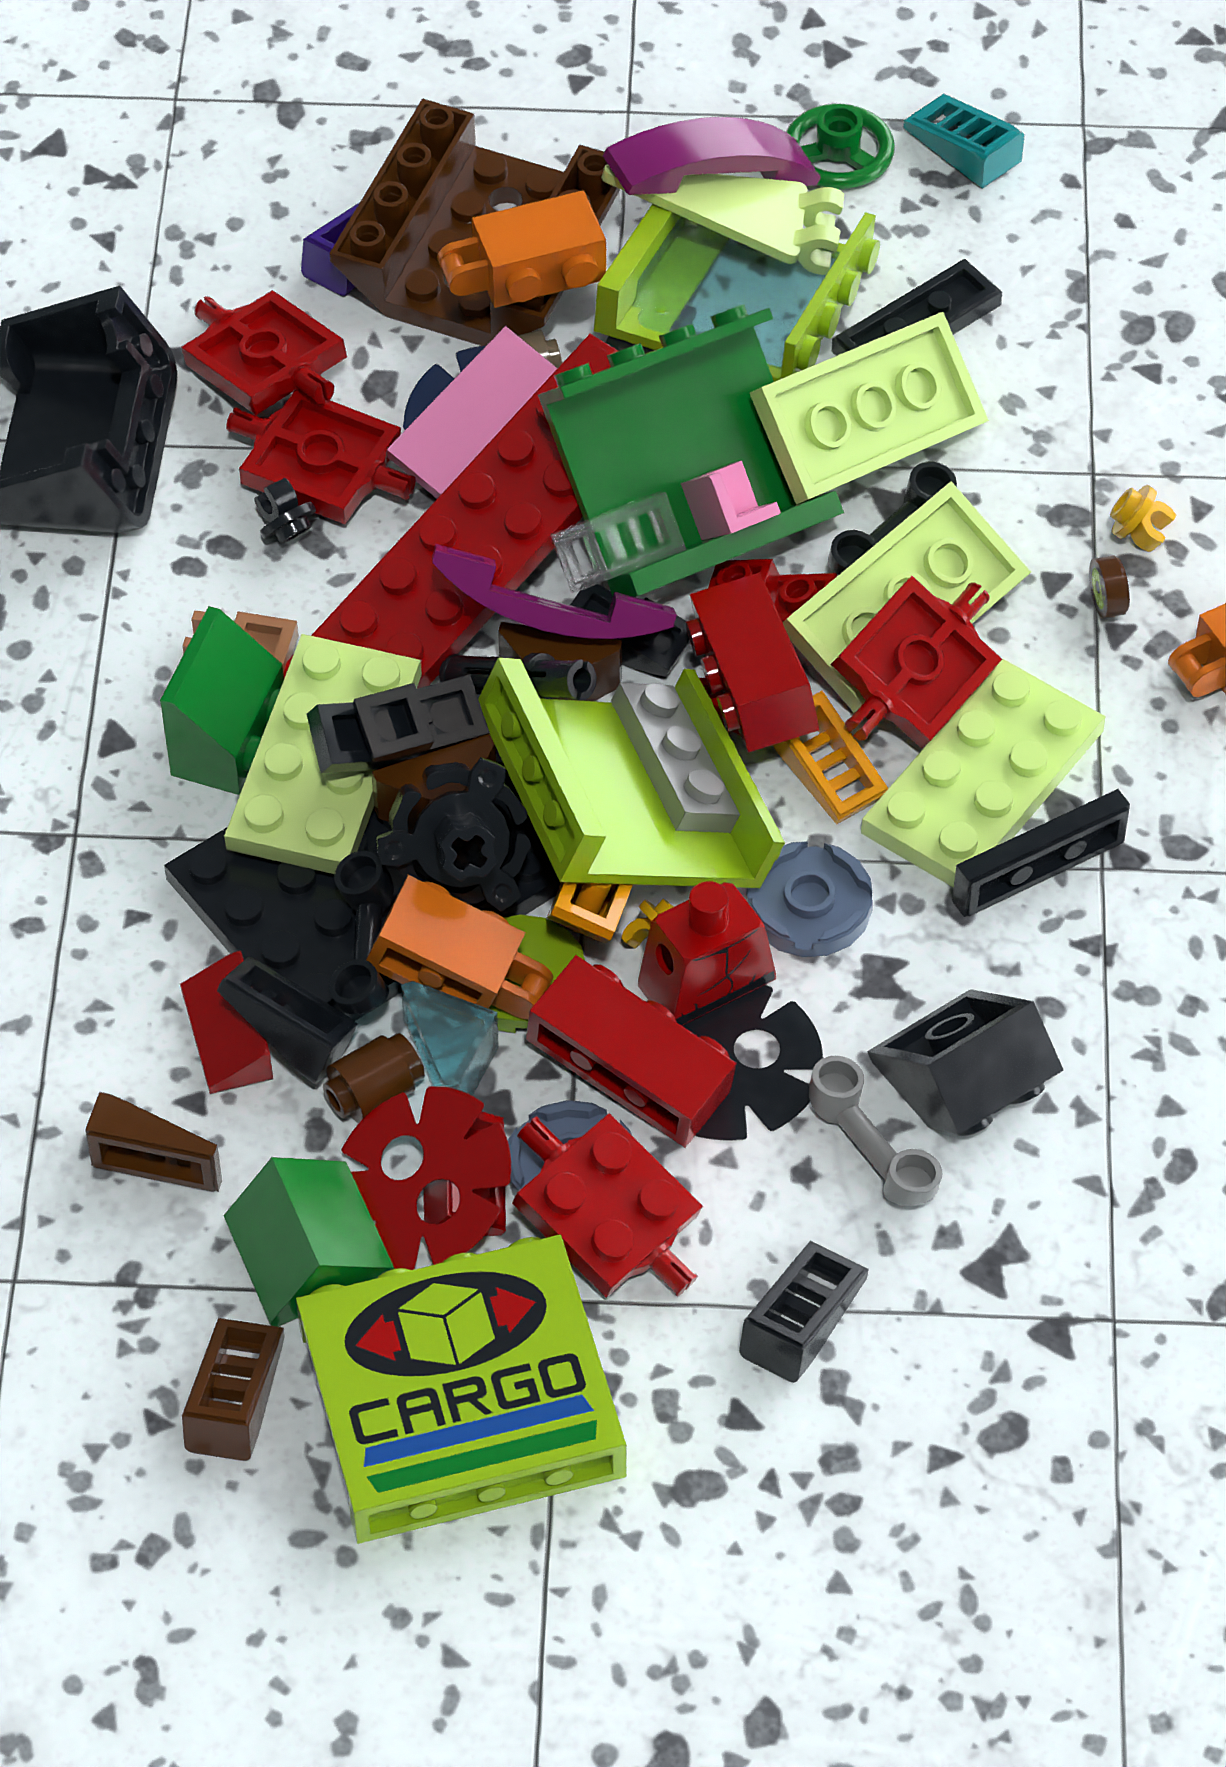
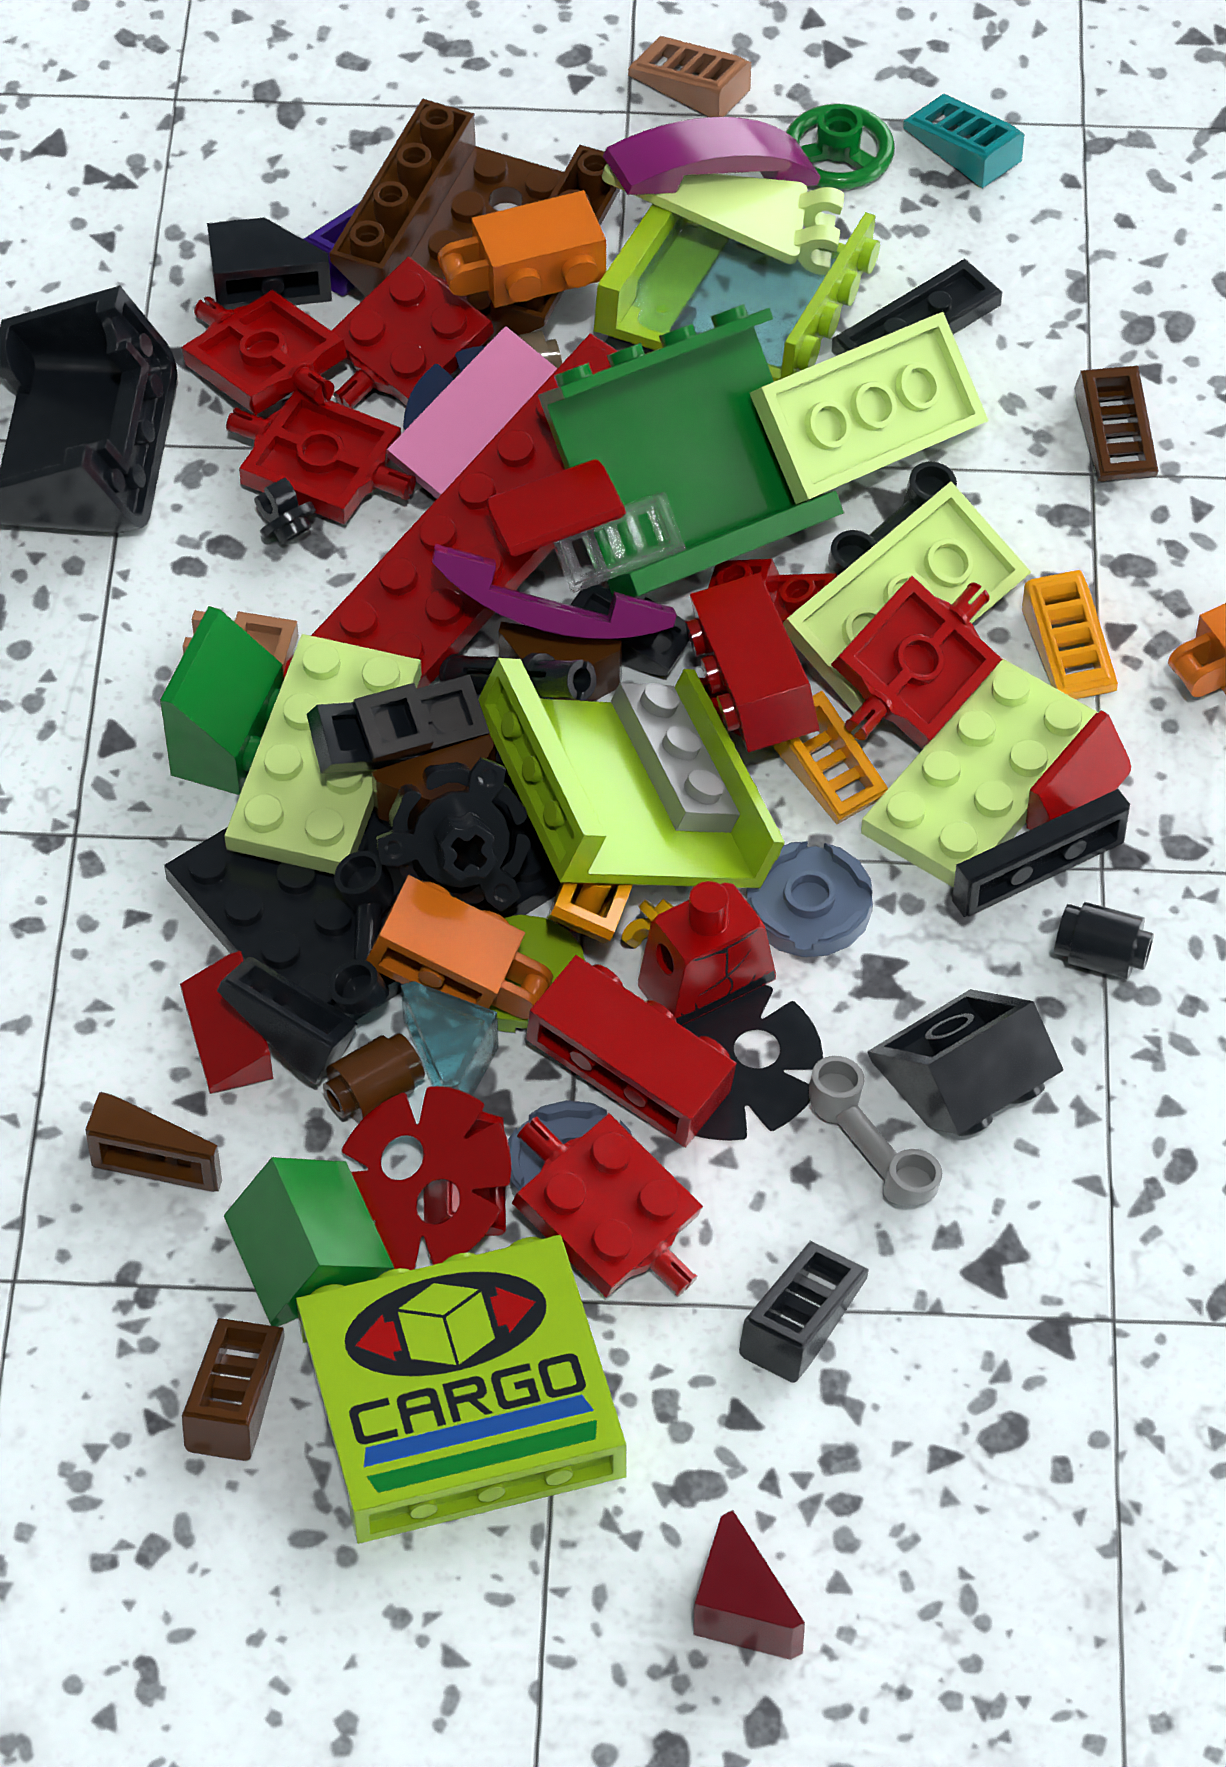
(260, 257): none -> black slope
(405, 331): none -> red plate
(554, 507): none -> red slope
(715, 90): none -> nougat slope
(725, 501): bright pink panel -> none
(743, 1599): none -> dark red slope
(1062, 600): none -> light orange slope
(1083, 772): none -> red slope
(1103, 939): none -> black brick
(1109, 586): reddish brown tile -> none
(1116, 384): none -> reddish brown slope
(1134, 516): yellow plate -> none

